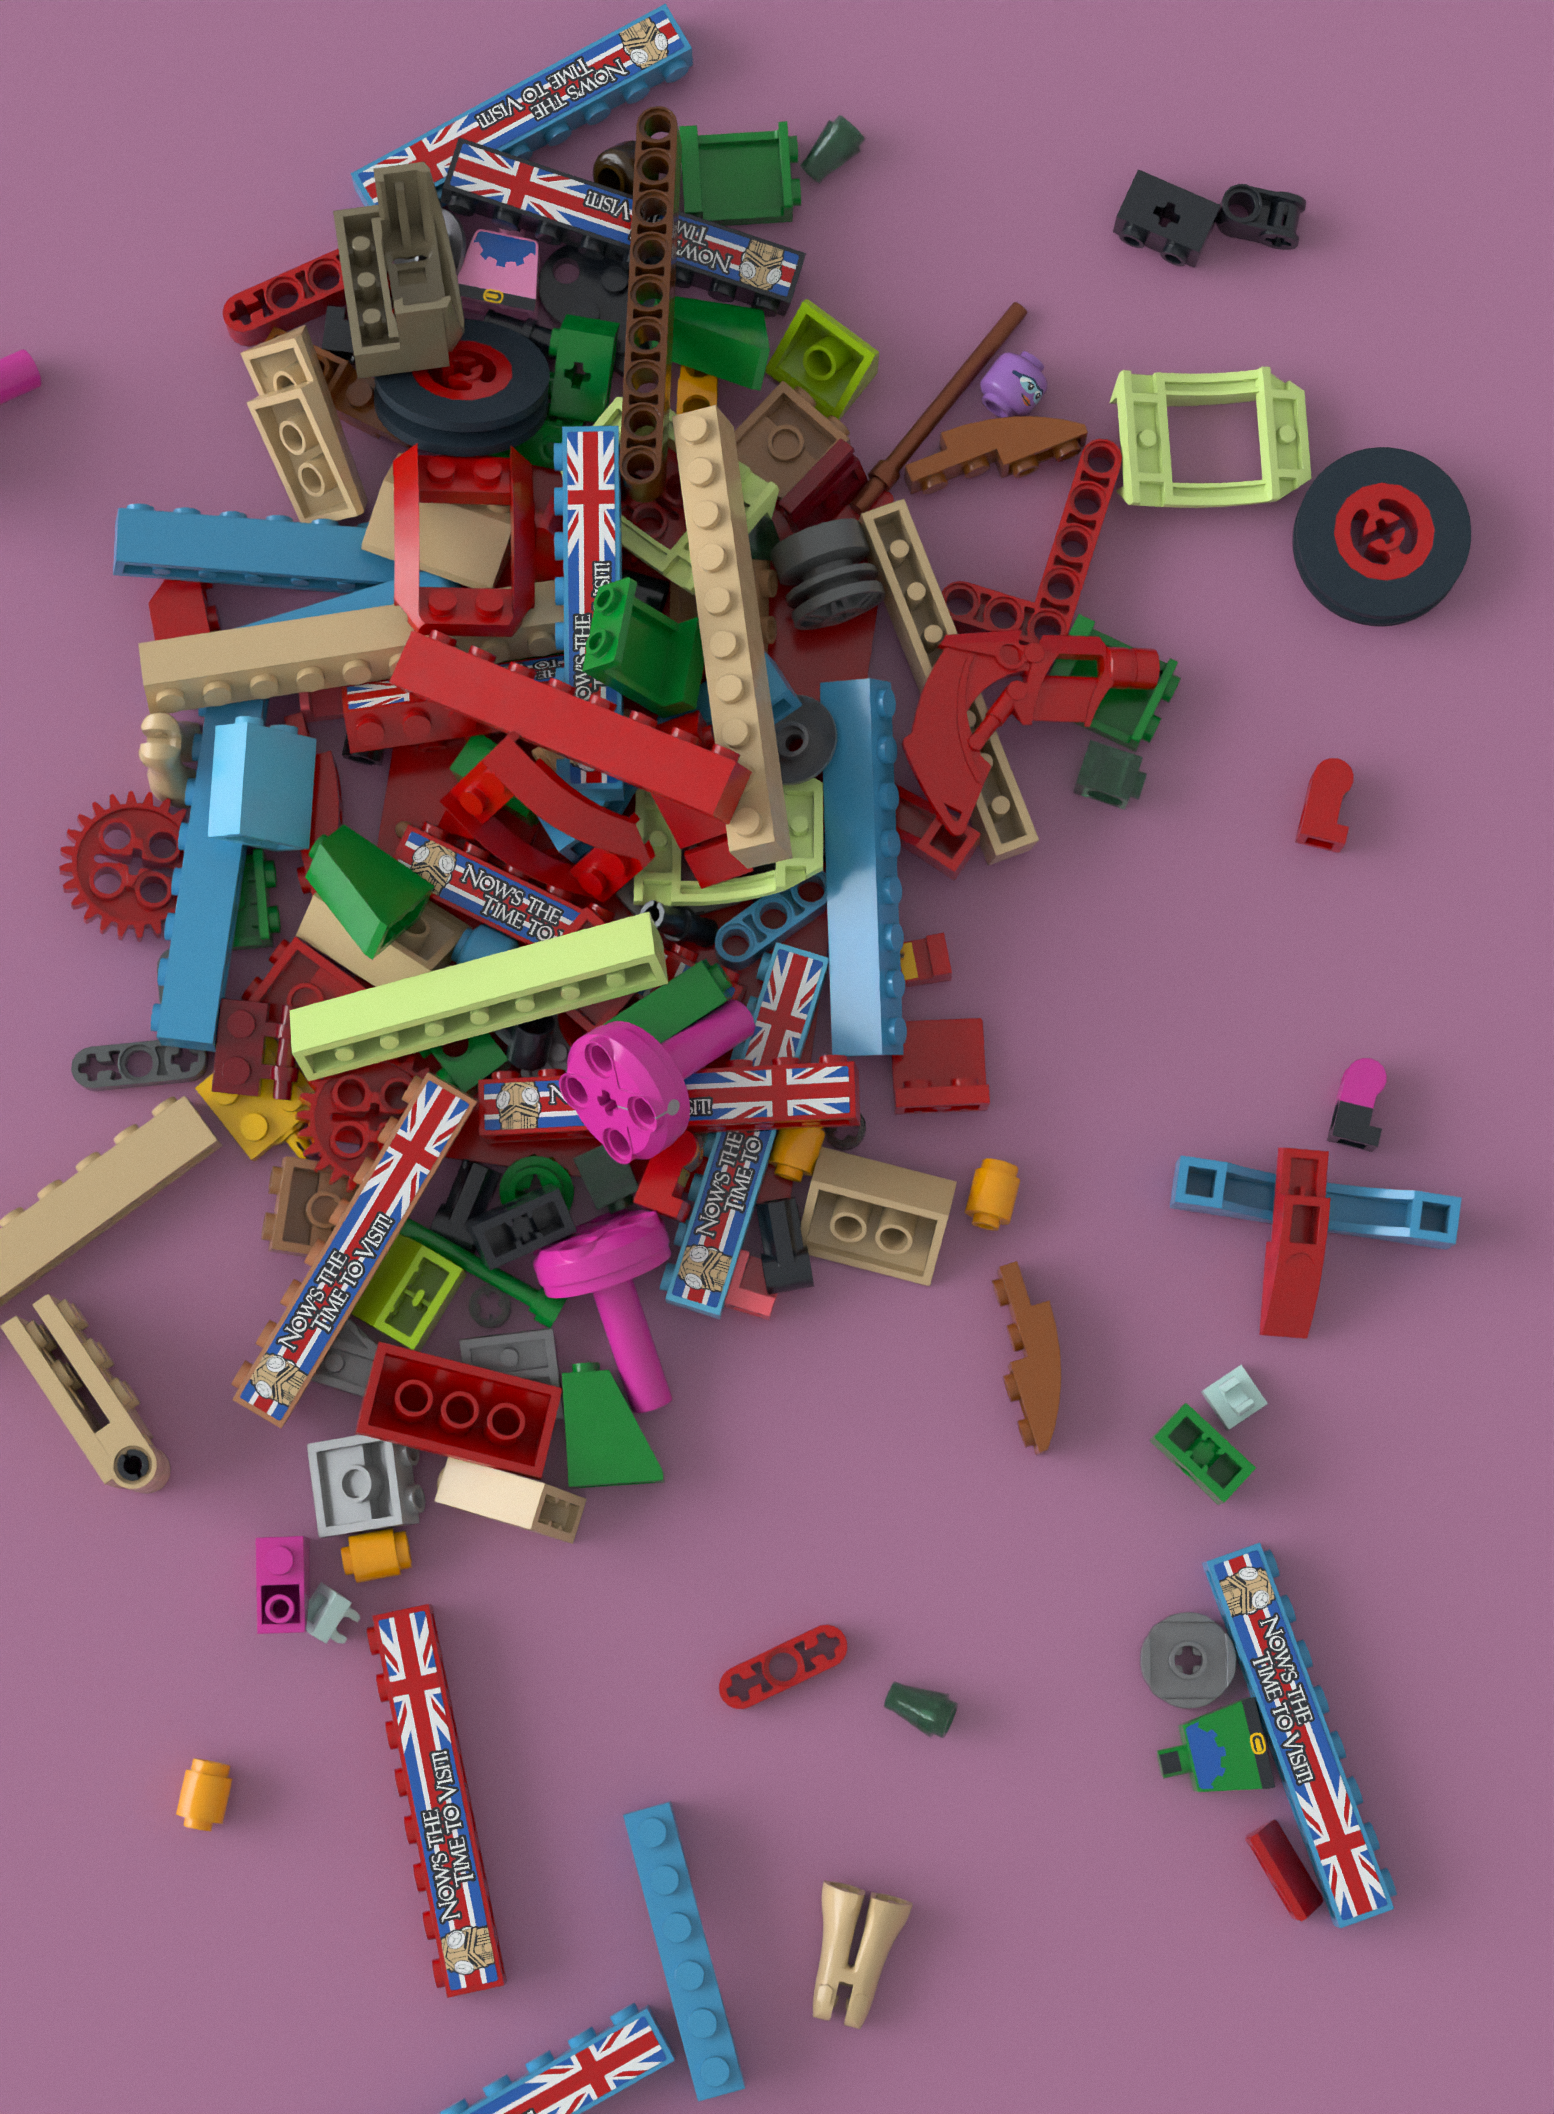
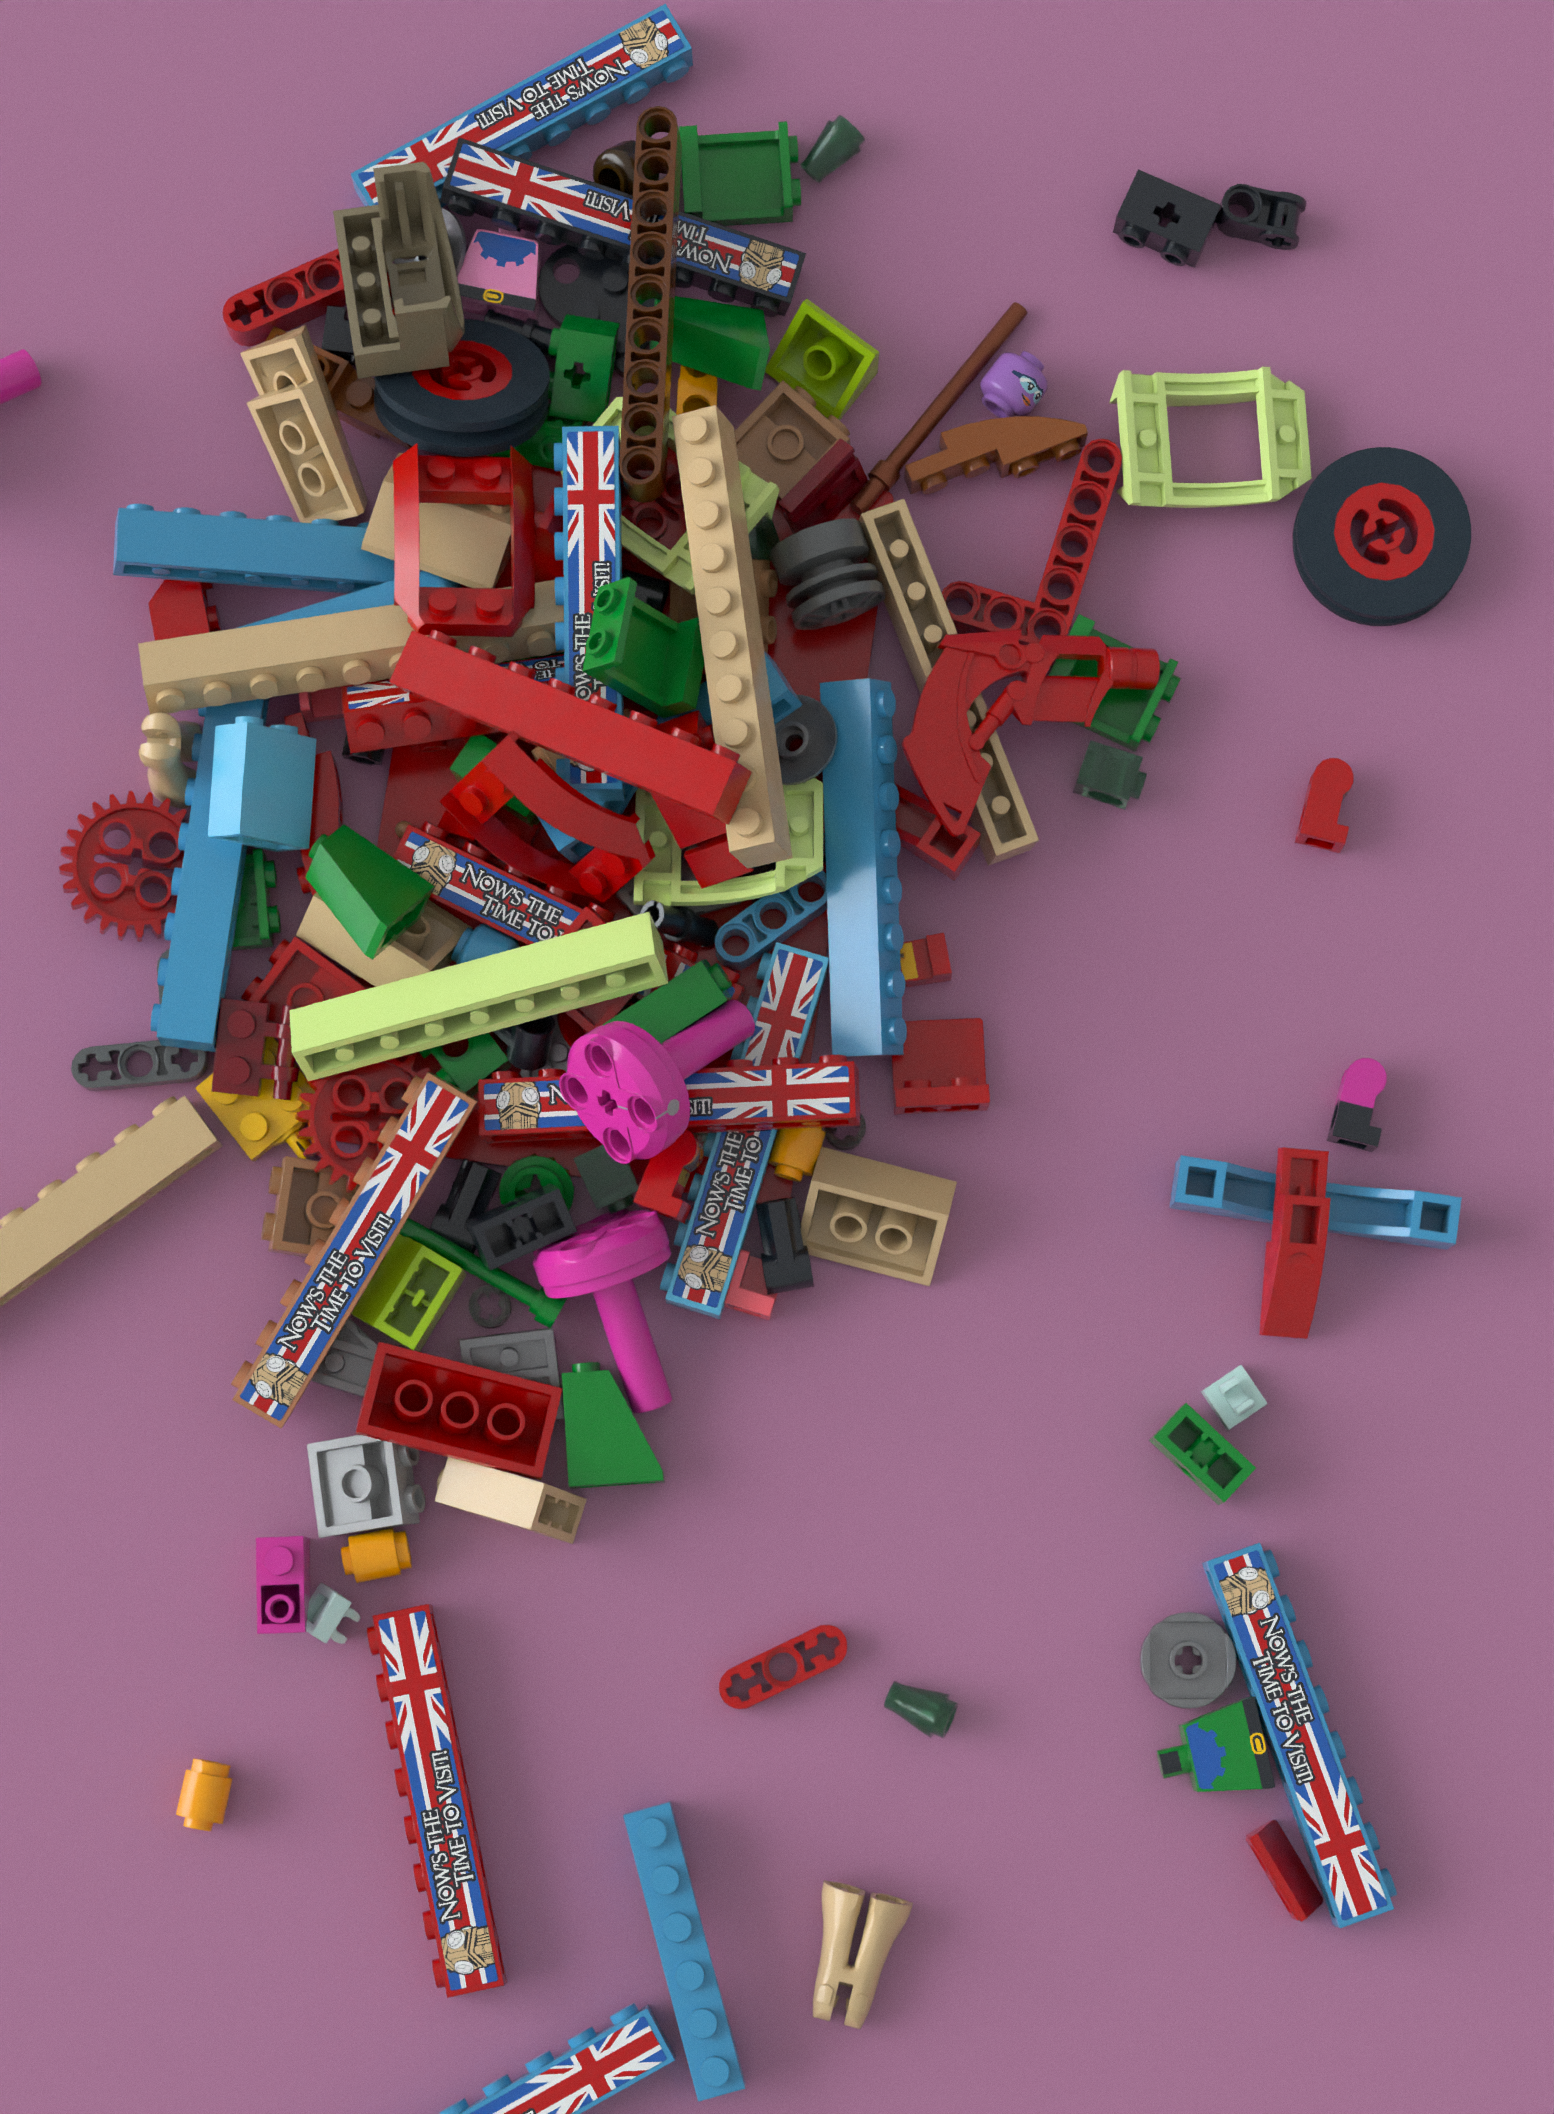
(126, 1439): tan hinge -> none
(993, 1194): light orange brick -> none
(1037, 1376): dark orange slope -> none

